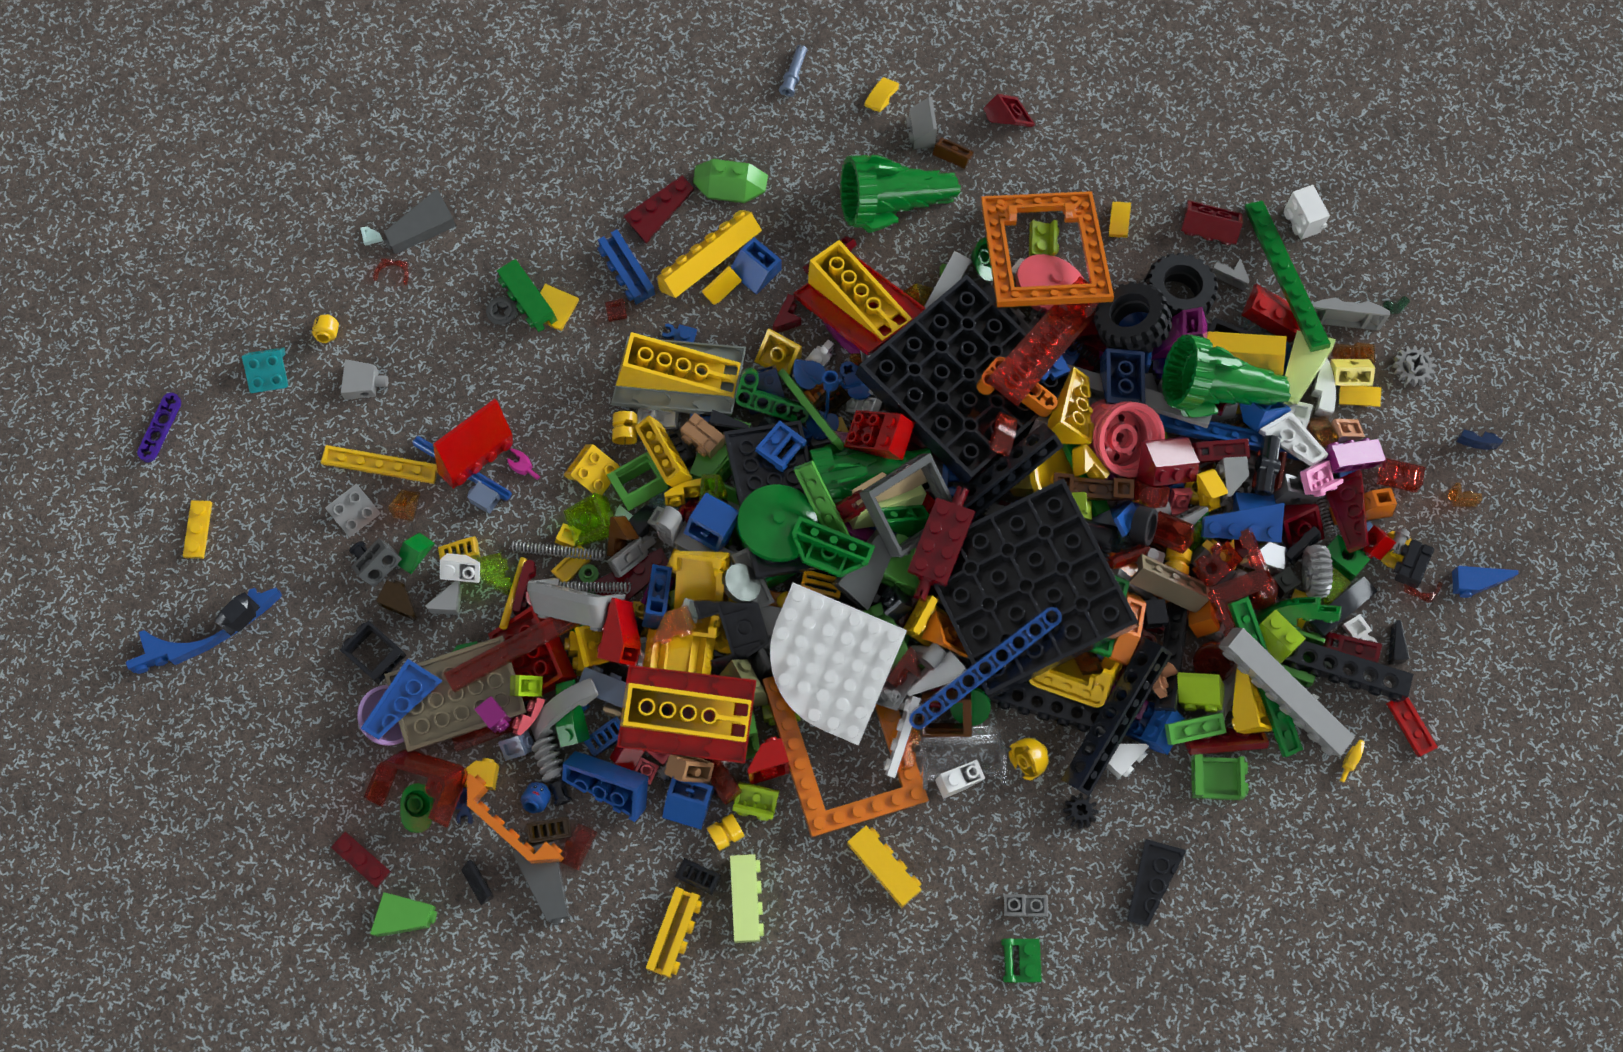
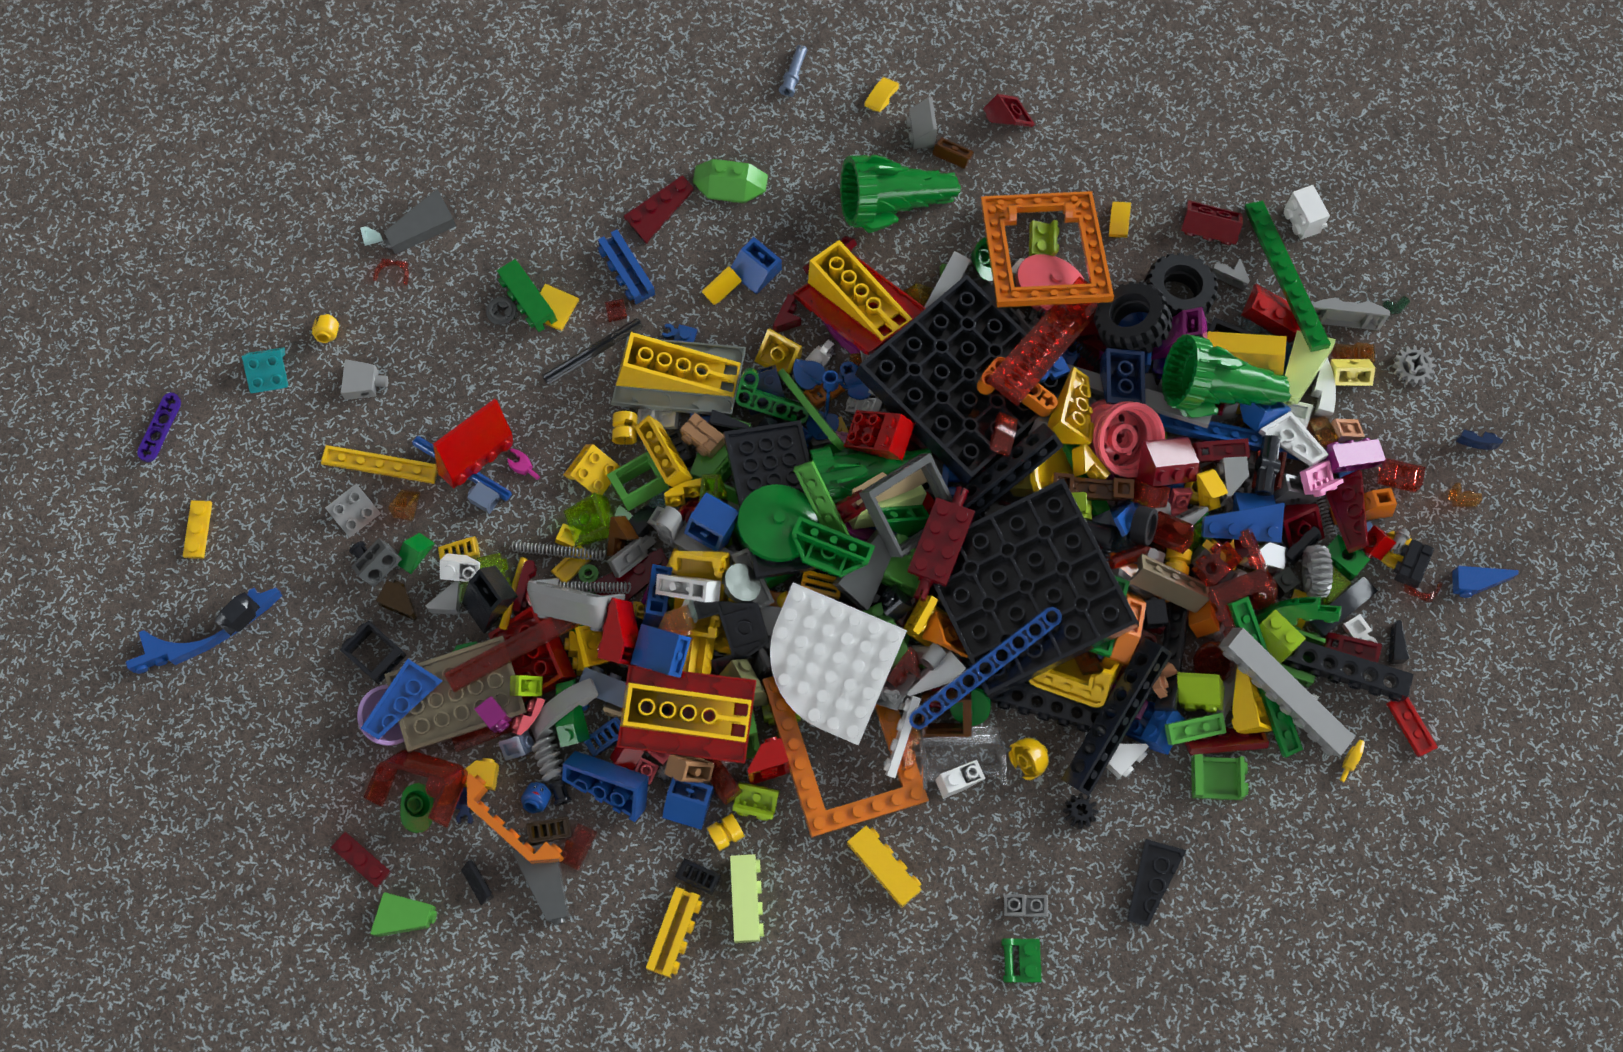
(488, 597): none -> black slope
(592, 351): none -> black axle
(660, 650): none -> blue panel
(688, 587): none -> white slope
(708, 253): yellow slope -> none
(776, 441): blue plate -> none
(837, 403): dark brown slope -> none
(1360, 396): yellow slope -> none

